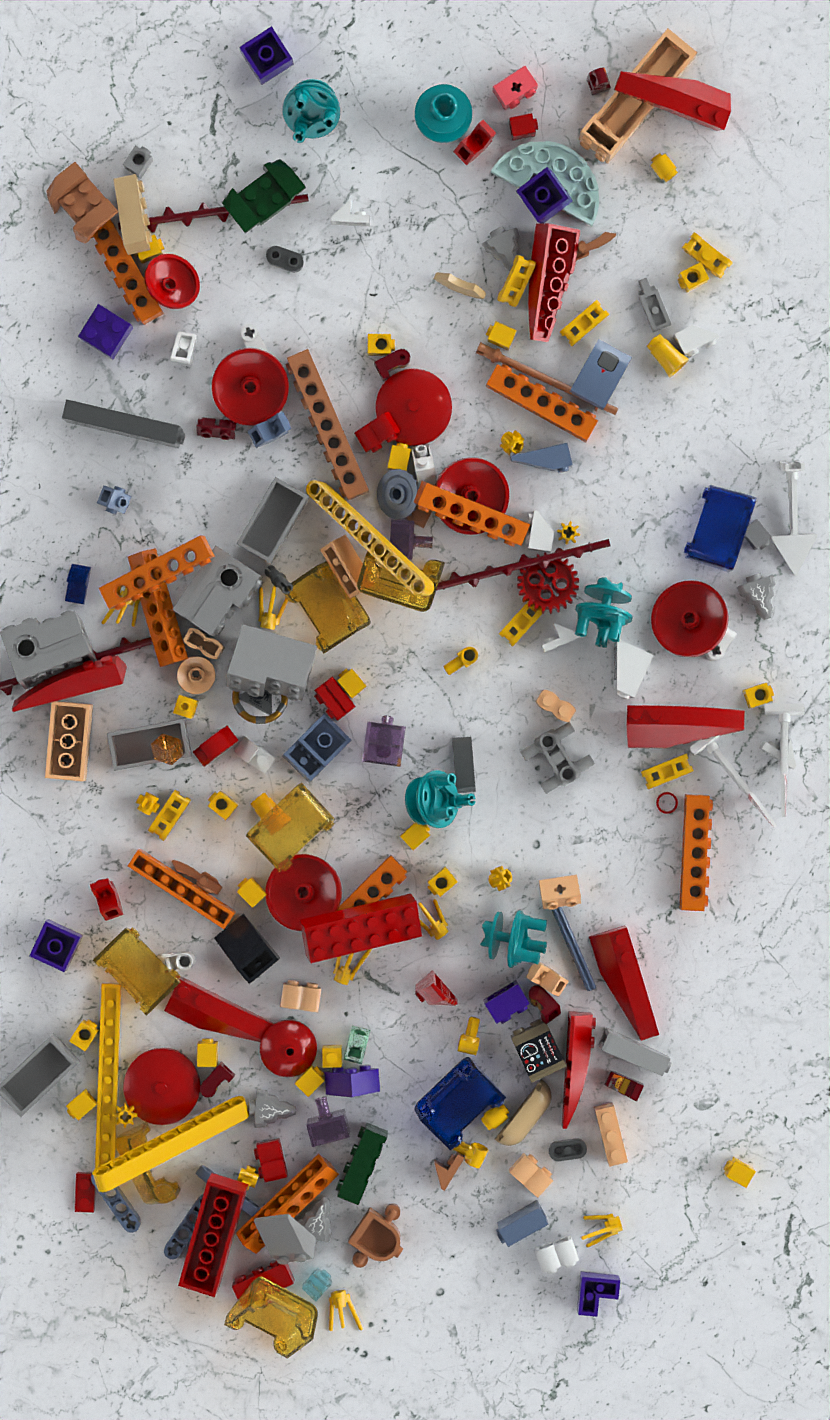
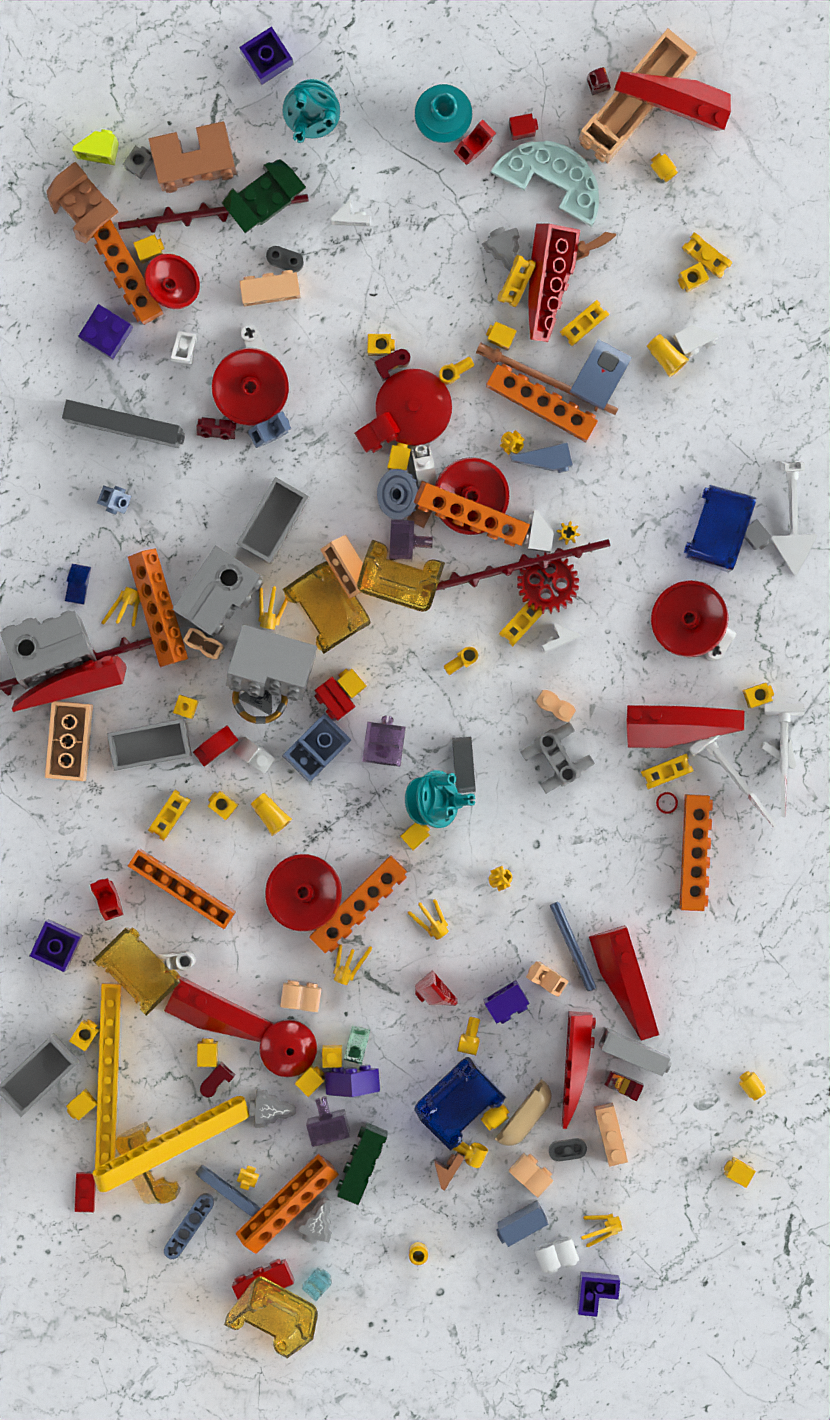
(98, 147): none -> neon yellow slope
(111, 590): orange brick -> none
(112, 1201): sand blue beam -> none
(129, 1117): yellow gear -> none
(132, 214): tan brick -> none
(148, 803): yellow gear -> none
(162, 1086): red dish -> none
(167, 749): clear orange brick -> none
(181, 169): none -> nougat piece
(197, 684): light nougat dish -> none
(204, 880): nougat piece -> none
(213, 1235): red brick -> none
(246, 948): black slope -> none
(251, 891): yellow brick -> none
(270, 288): none -> light nougat brick
(271, 1160): red brick -> none
(278, 579): dark grey pin -> none
(286, 1238): light grey slope -> none
(290, 827): clear yellow windscreen -> none
(304, 360): nougat brick -> none
(339, 1299): yellow plant -> none
(360, 928): red brick -> none
(376, 1236): nougat piece -> none
(377, 540): yellow beam -> none
(421, 1258): none -> yellow brick
(443, 873): yellow brick -> none
(456, 369): none -> yellow axle
(459, 285): tan tile -> none
(520, 945): teal piece -> none
(521, 78): coral brick -> none
(537, 1050): slope -> none
(544, 195): dark purple brick -> none
(545, 1002): dark red leg -> none
(552, 887): light nougat brick -> none
(606, 617): teal piece -> none
(629, 668): white slope -> none
(653, 306): light grey hinge -> none
(752, 1085): none -> yellow brick
(759, 593): light grey rock -> none

